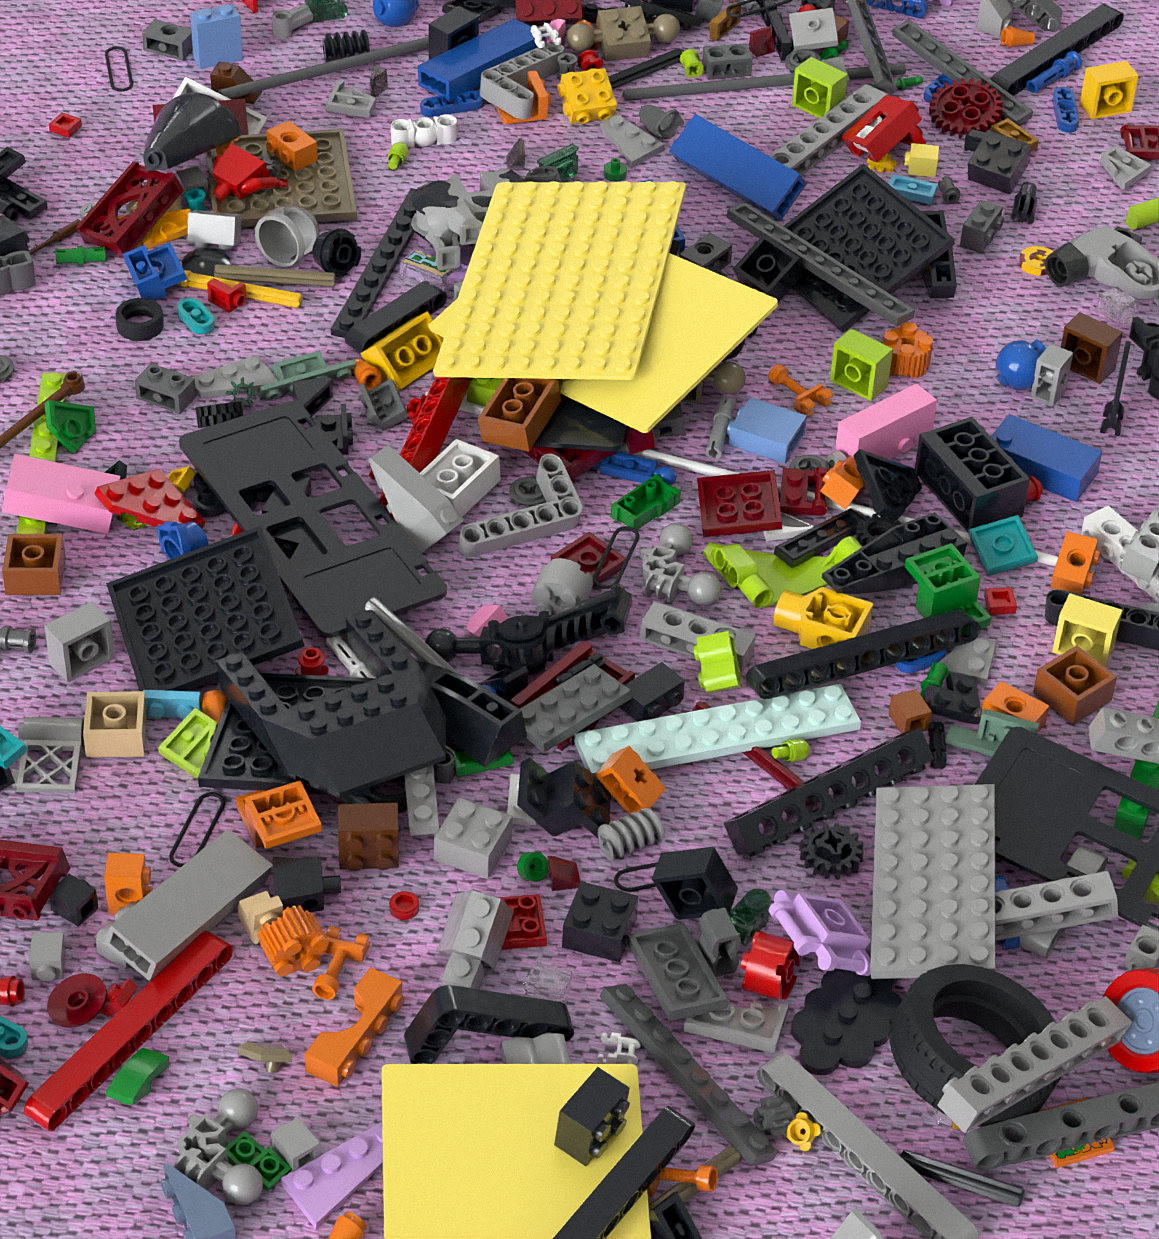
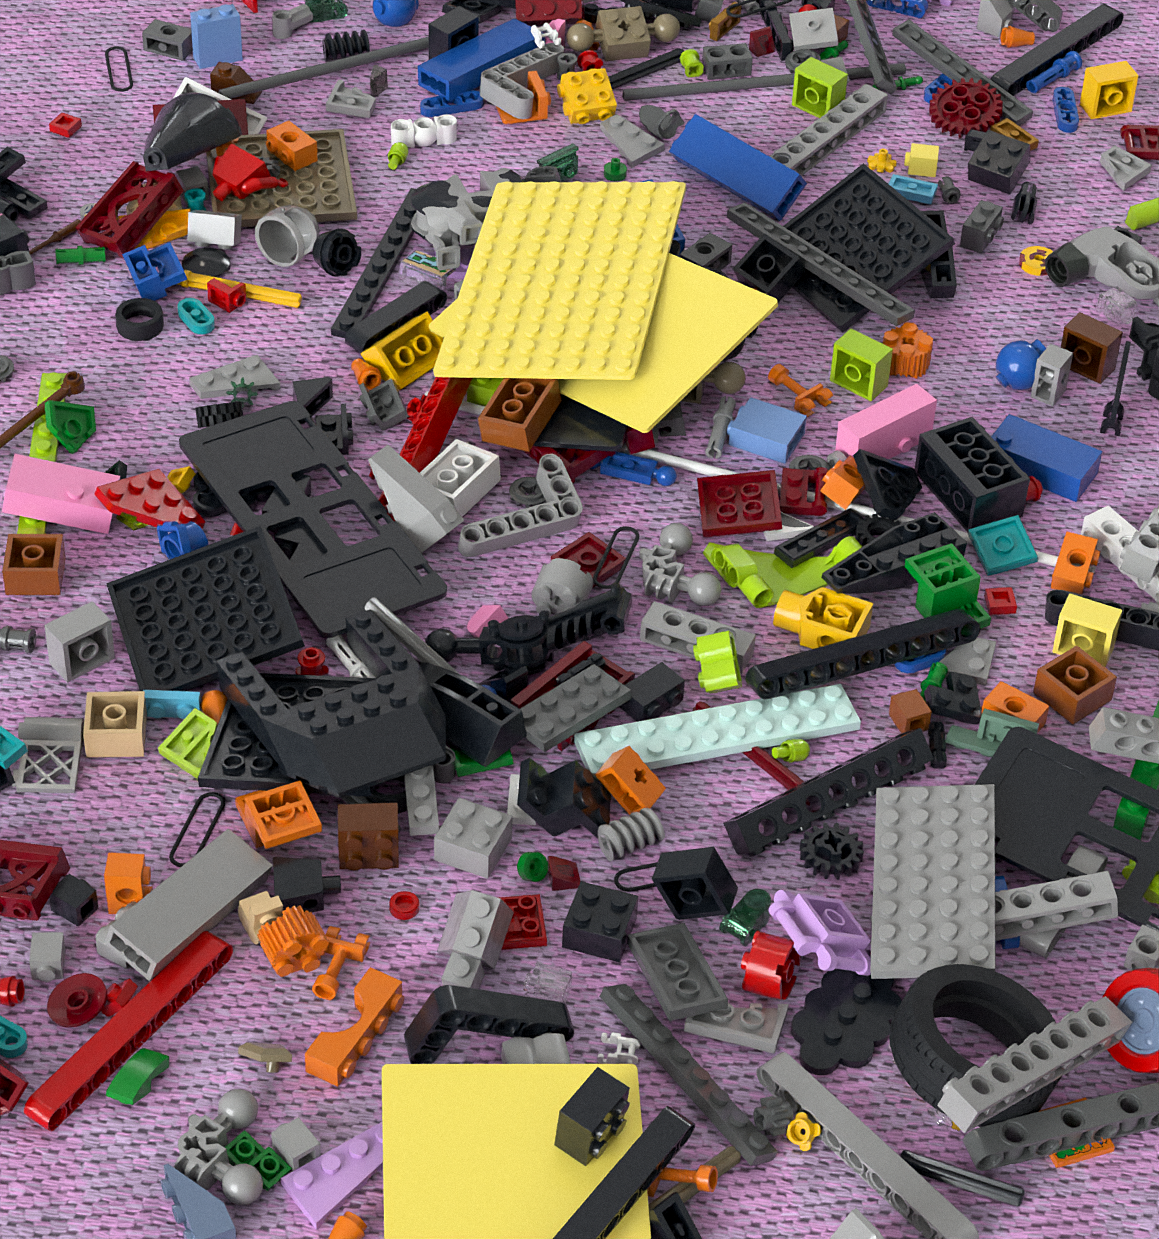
(165, 388): dark grey brick -> none
(272, 275): dark tan axle -> none
(303, 368): sand green bracket -> none
(516, 157): clear smoke slope -> none
(645, 503): green piece -> none
(719, 941): dark grey brick -> none
(883, 127): red brick -> none

